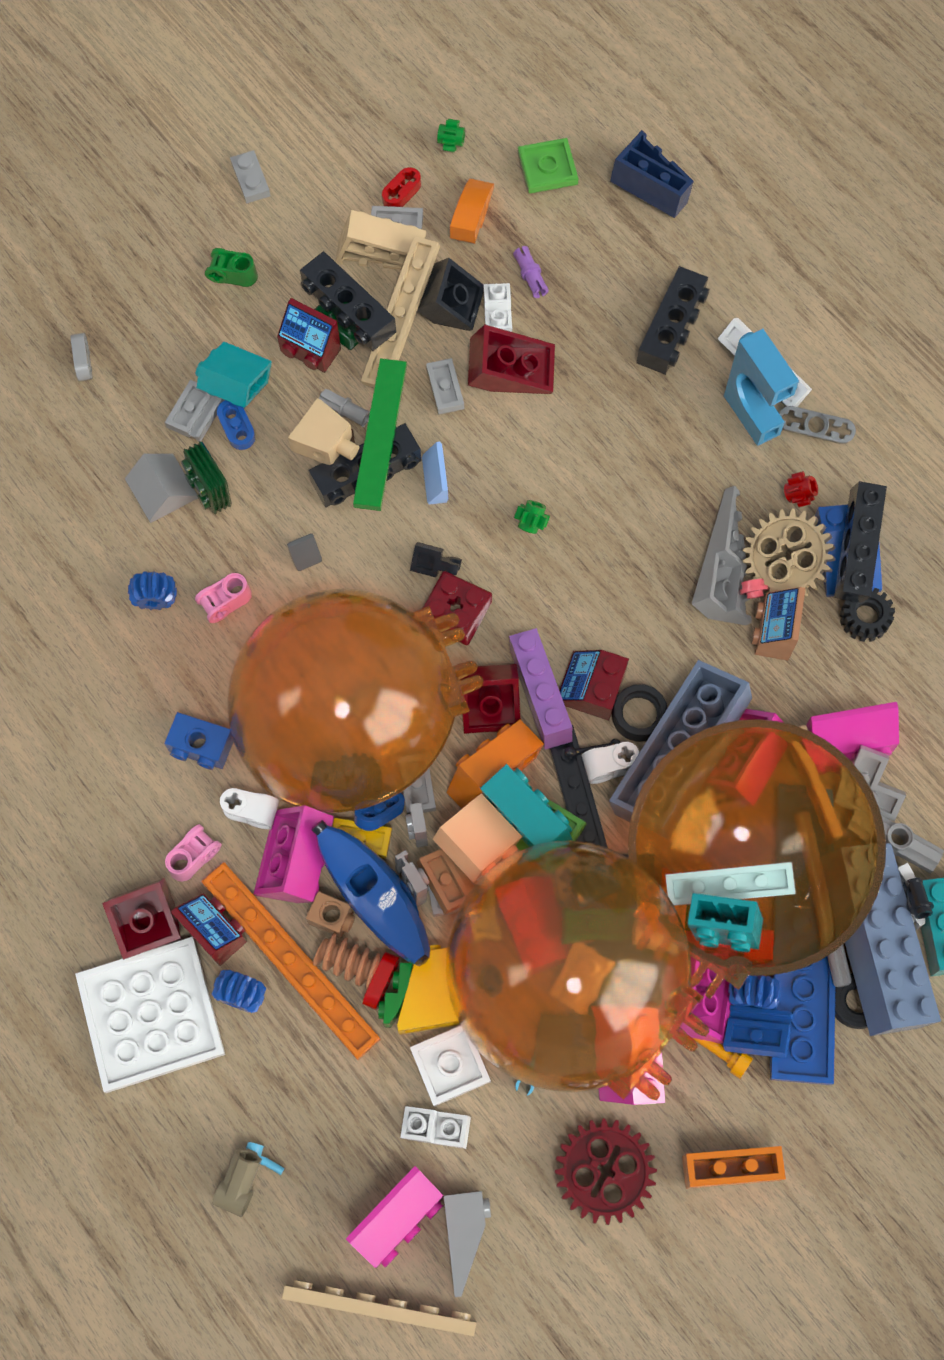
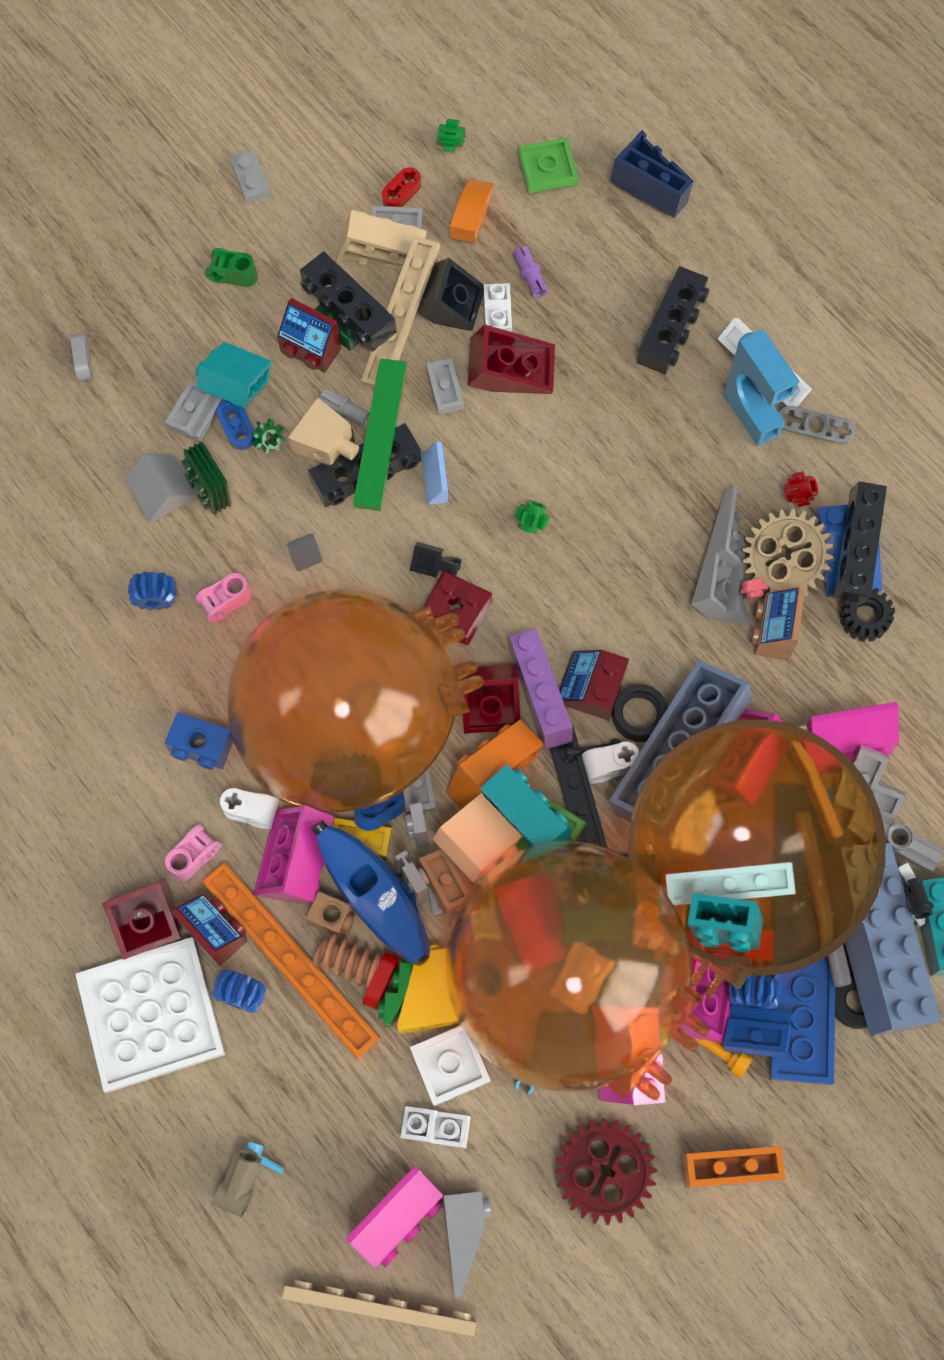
(260, 434): none -> green gear

